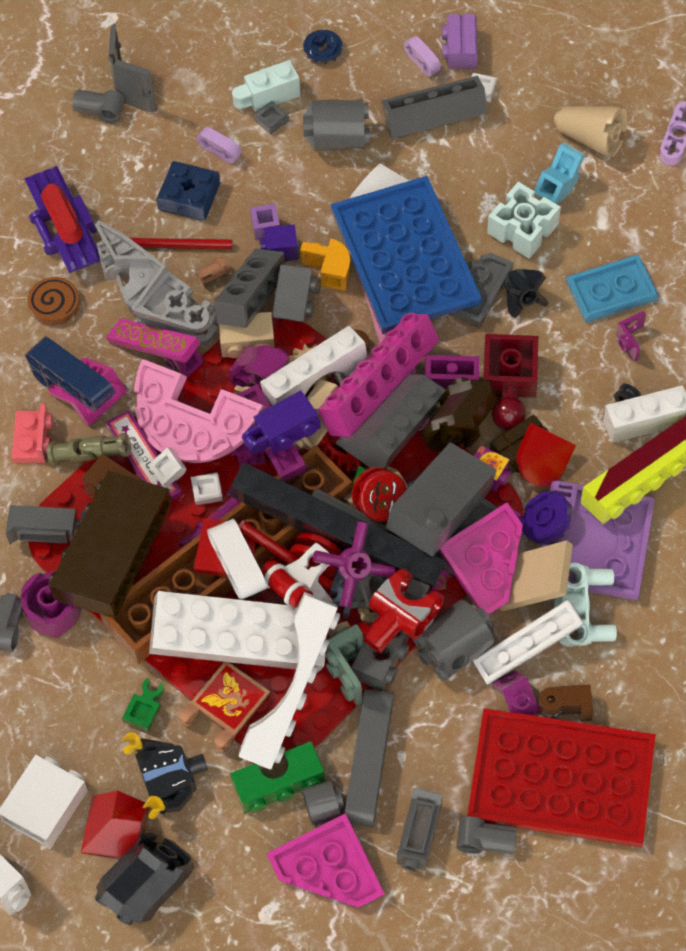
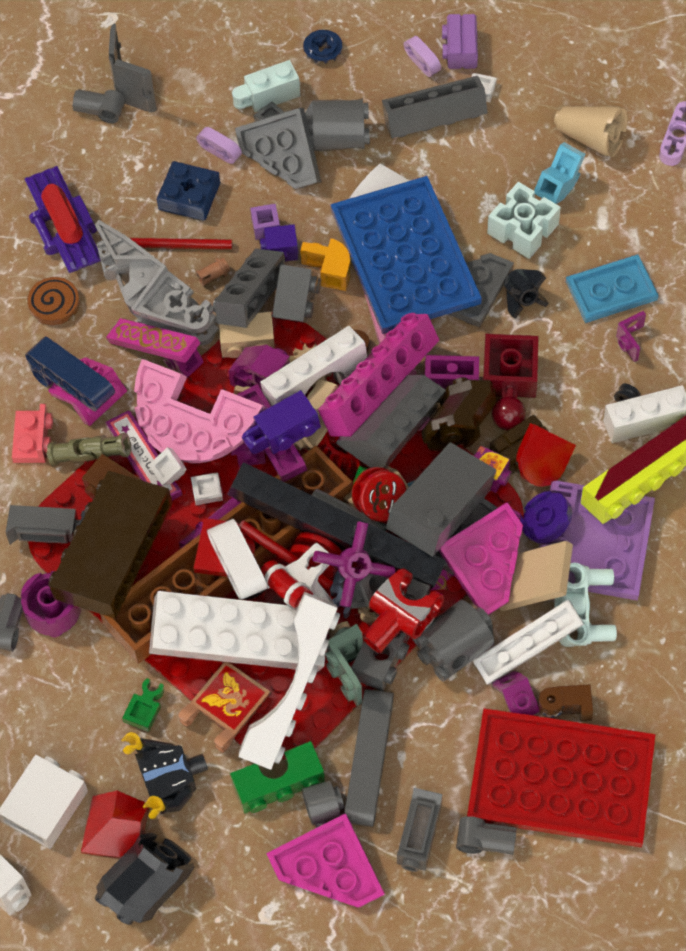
(282, 147): none -> plate

